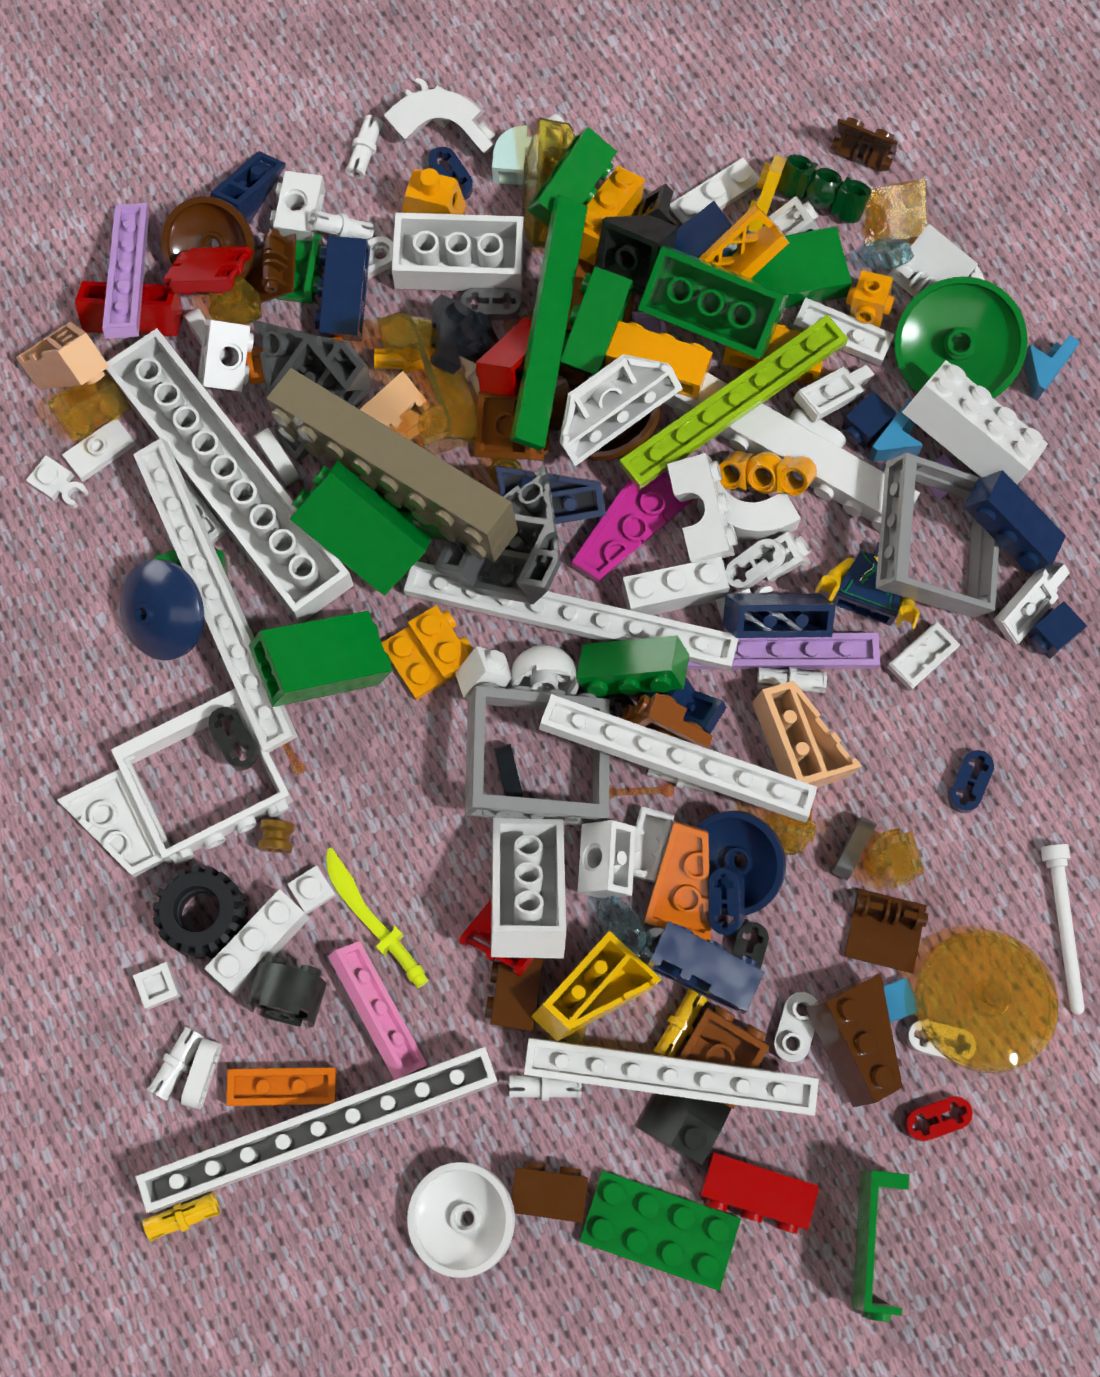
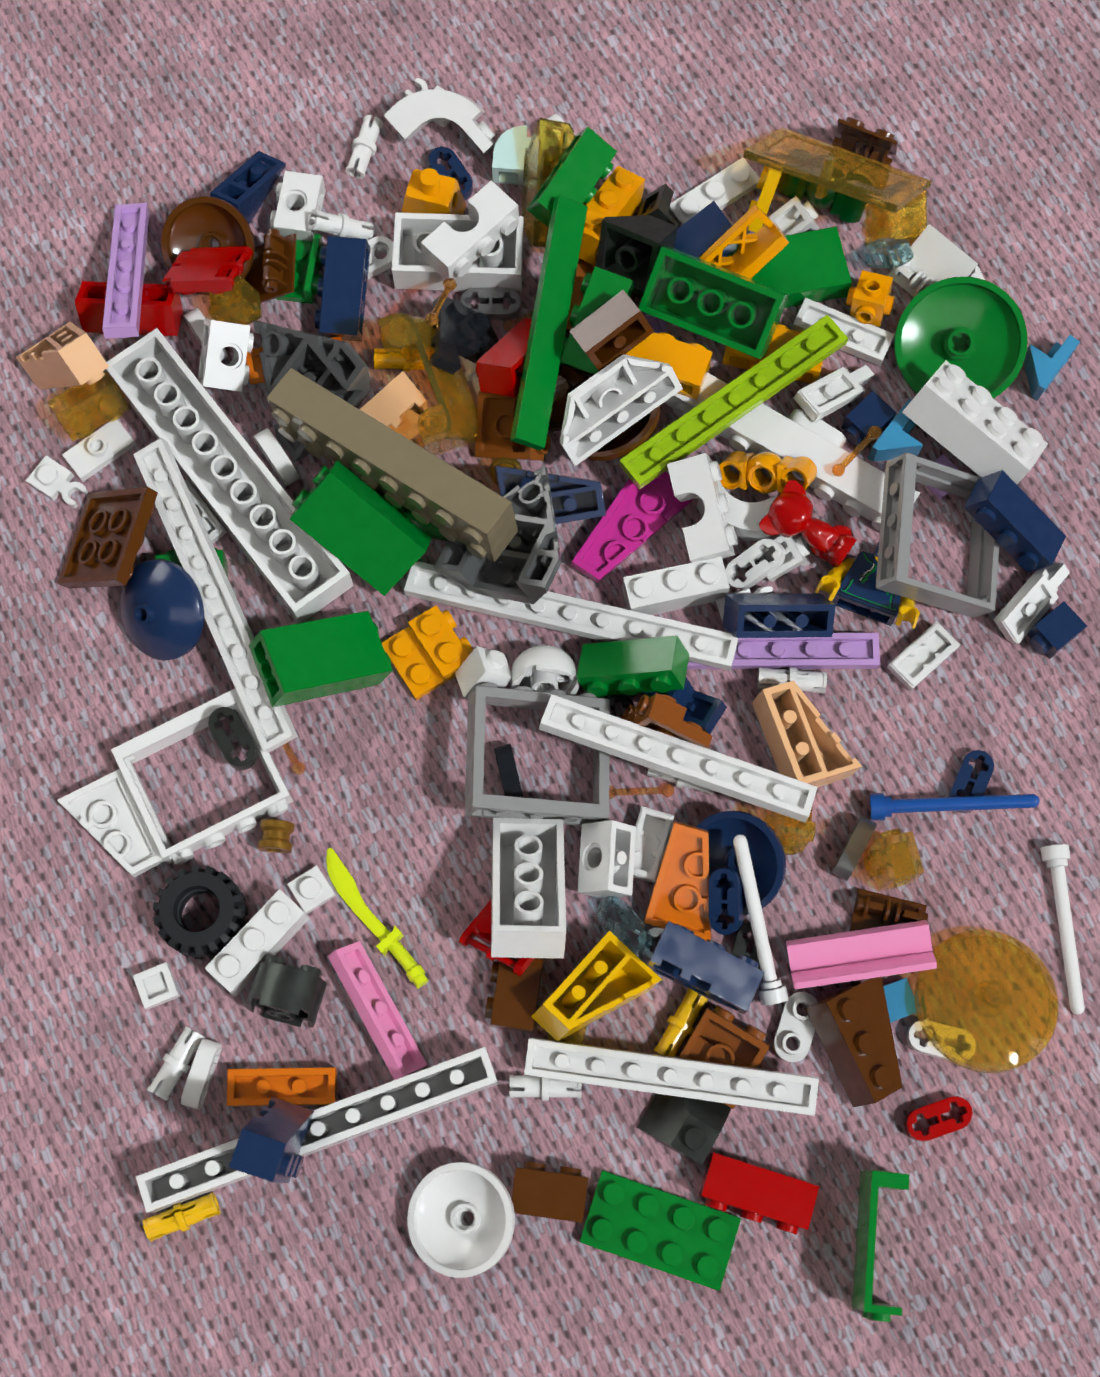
(108, 538): none -> reddish brown plate
(272, 1144): none -> dark blue wedge
(449, 285): none -> clear orange hinge
(454, 251): none -> white arch
(612, 330): none -> brick
(772, 989): none -> white piece
(792, 515): none -> red animal
(837, 170): none -> clear yellow door
(861, 954): none -> bright pink panel
(872, 434): none -> clear orange hinge
(884, 806): none -> blue piece

